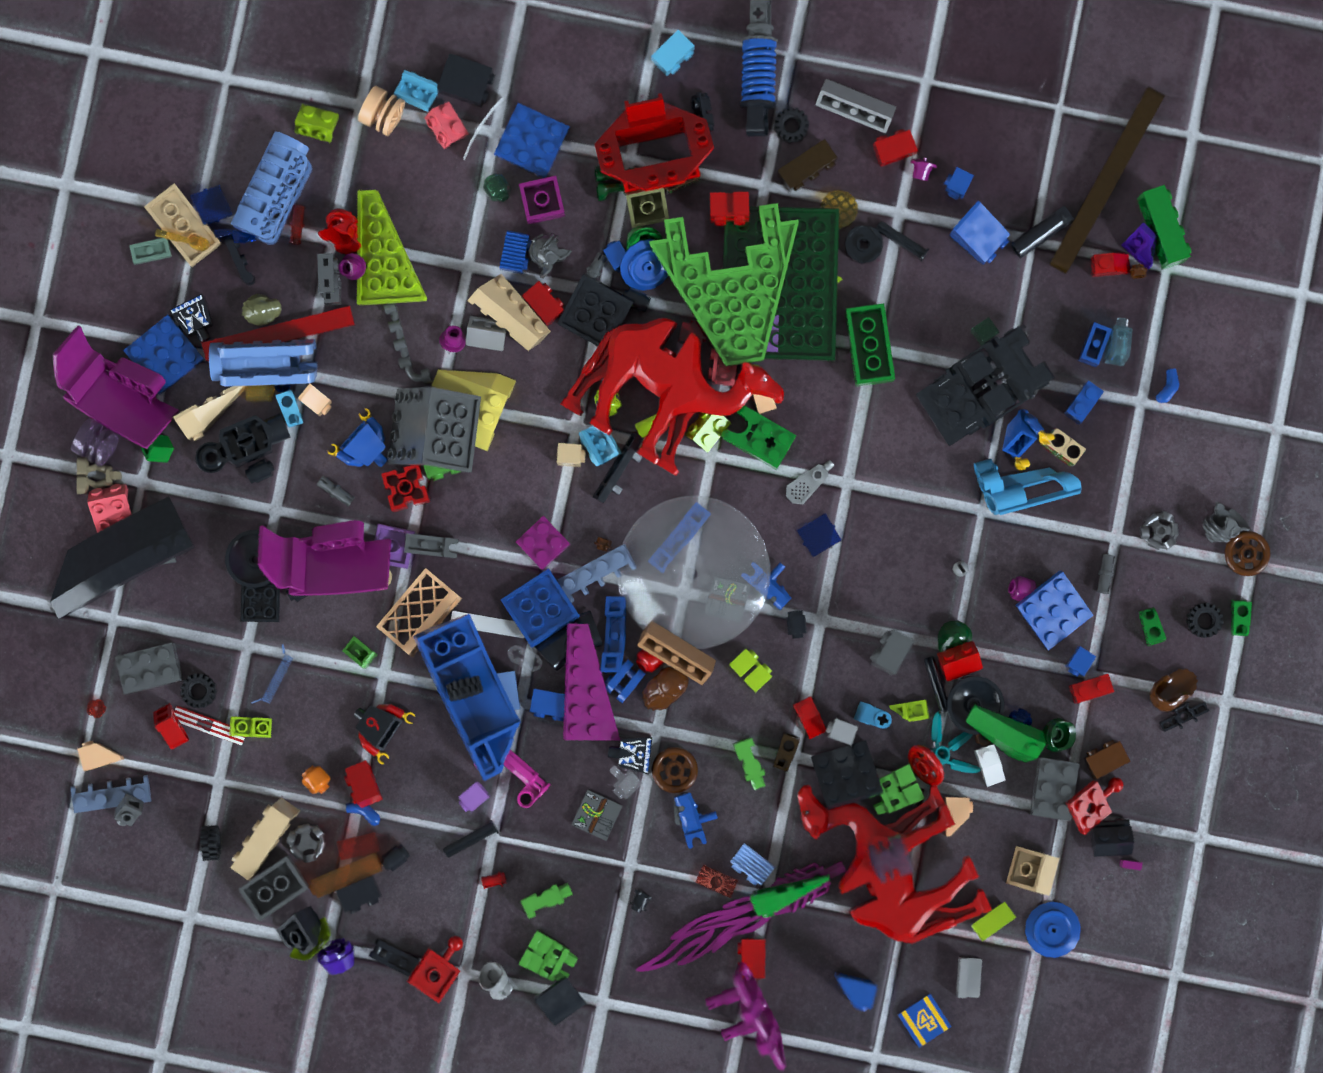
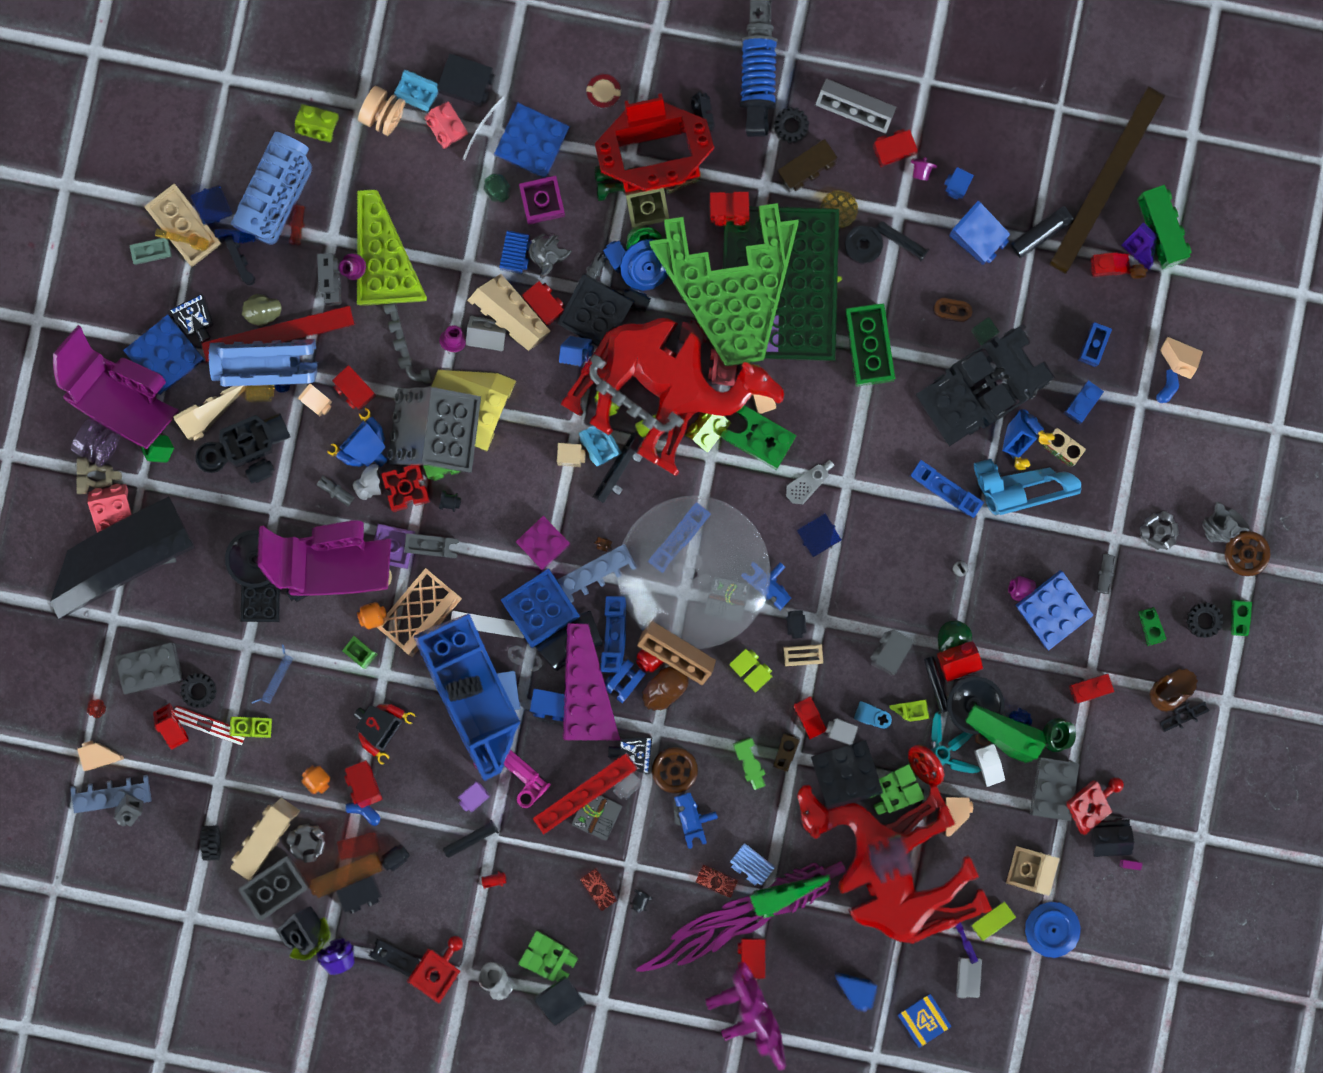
(289, 408): medium azure leg -> none
(341, 231): red helmet -> none
(353, 387): none -> red brick
(368, 483): none -> light grey hair
(371, 615): none -> orange head
(449, 501): none -> black brick
(548, 898): bright green hips -> none
(576, 351): none -> blue brick
(585, 793): none -> red plate
(598, 889): none -> clear red tile
(603, 91): none -> sticker
(619, 399): none -> dark grey bar
(673, 53): medium azure brick -> none
(819, 653): none -> tan tile
(946, 489): none -> blue slope
(953, 308): none -> reddish brown plate
(967, 945): none -> dark purple piece
(1080, 662): blue brick -> none
(1106, 759): reddish brown brick -> none
(1119, 343): clear light blue torso -> none
(1181, 357): none -> light nougat slope

